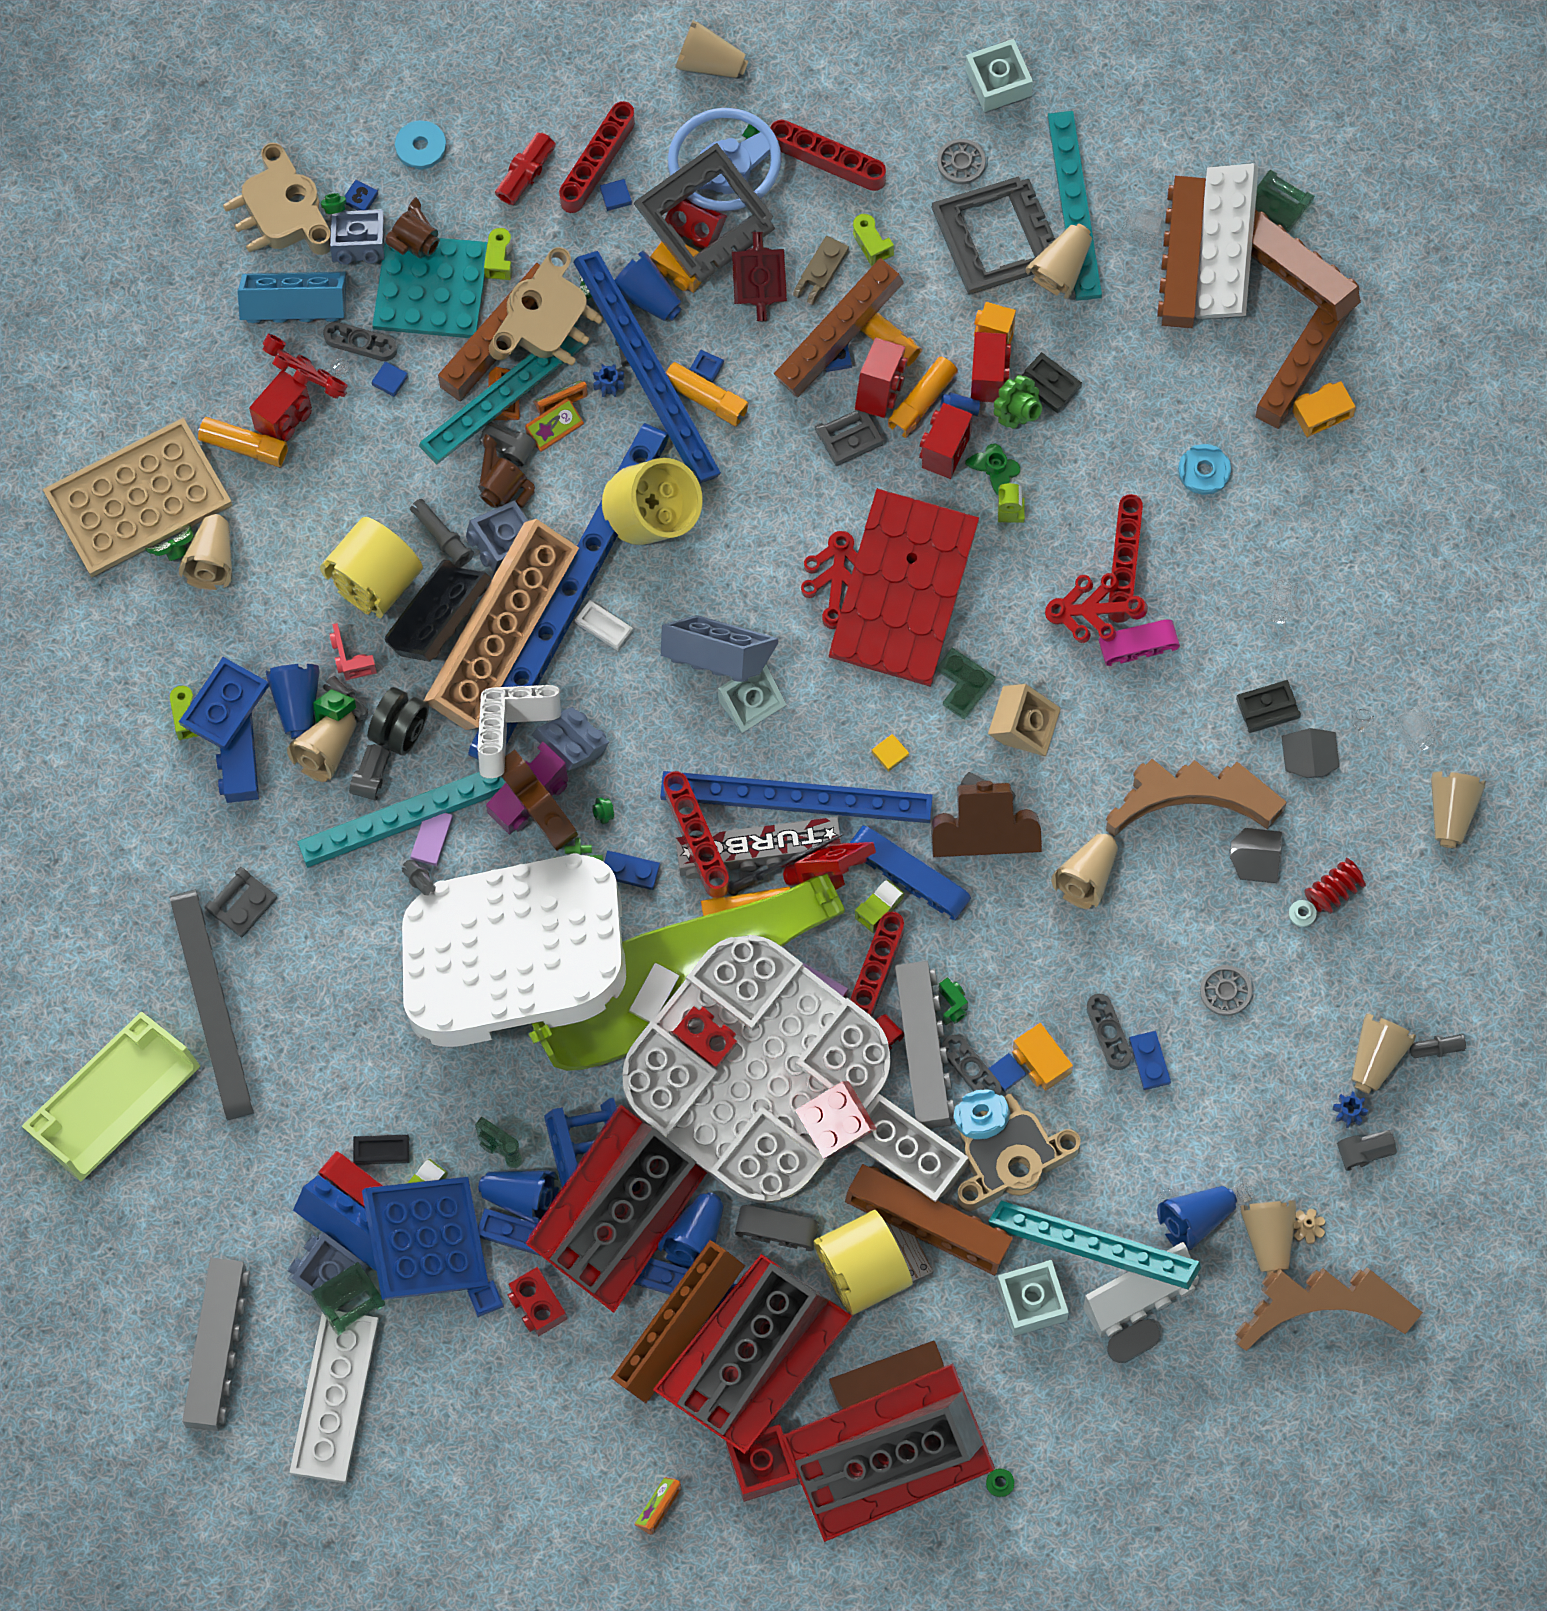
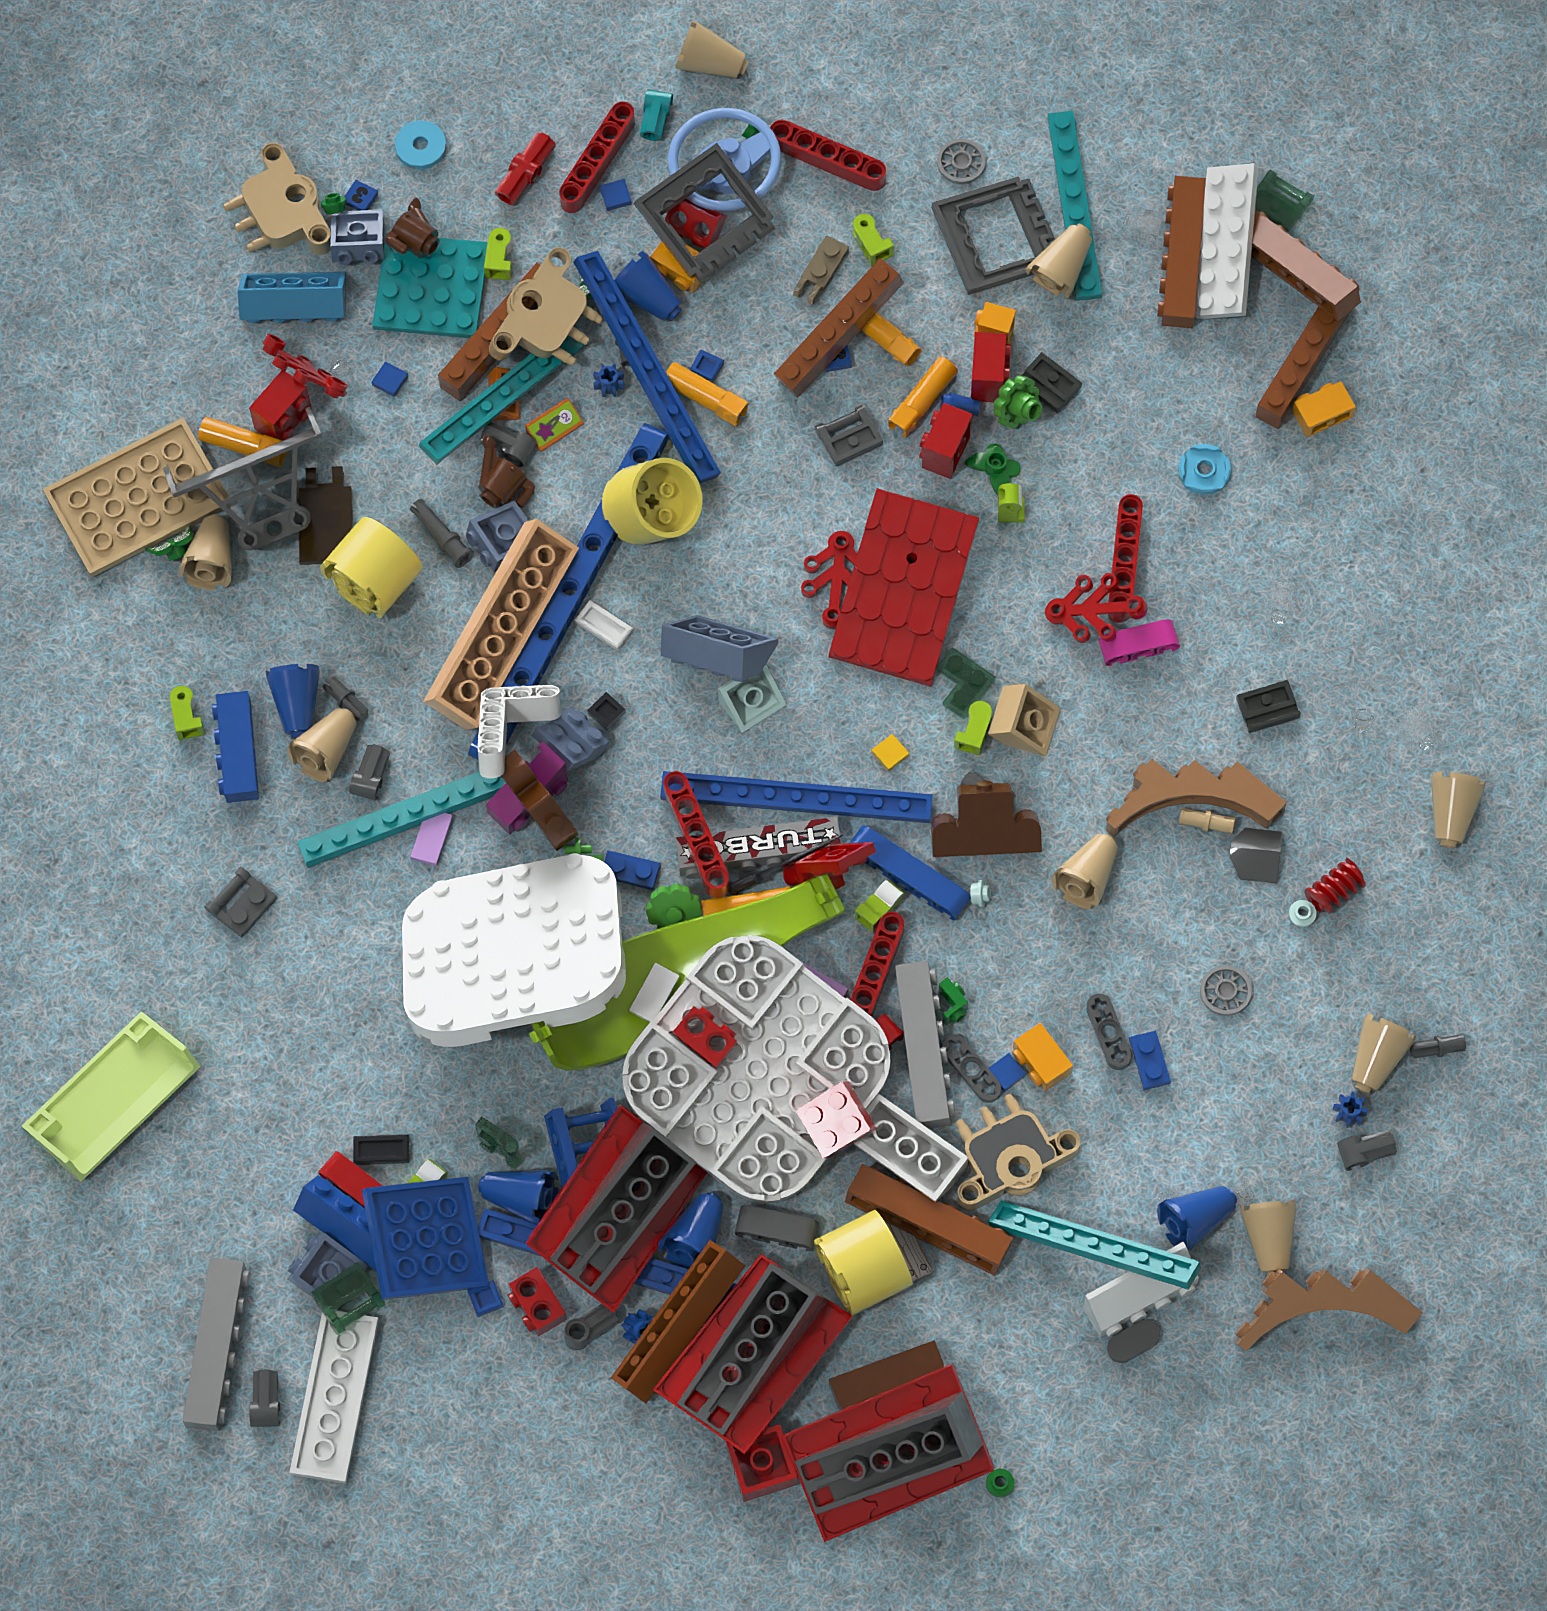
(211, 1005): dark grey beam -> none
(224, 703): blue plate -> none
(256, 535): none -> dark grey piece
(265, 1402): none -> dark grey piece
(330, 515): none -> dark brown tile
(333, 705): green bracket -> none
(344, 329): dark grey beam -> none
(358, 666): coral bracket -> none
(398, 721): pearl dark grey wheel -> none
(418, 877): dark grey axle -> none
(436, 611): black bracket -> none
(574, 392): orange slope -> none
(591, 1324): none -> dark grey piece
(603, 810): green plate -> none
(606, 711): none -> black tile
(635, 1325): none -> blue gear
(655, 114): none -> teal piece
(658, 1505): slope -> none
(672, 905): none -> bright green plant
(759, 276): dark red plate -> none
(881, 378): red brick -> none
(977, 728): none -> lime leg
(980, 893): none -> light aqua plate
(984, 1126): medium azure tile -> none
(999, 75): light aqua brick -> none
(1032, 1298): light aqua brick -> none
(1207, 820): none -> tan pin
(1308, 1226): tan plant -> none
(1310, 752): dark grey slope -> none

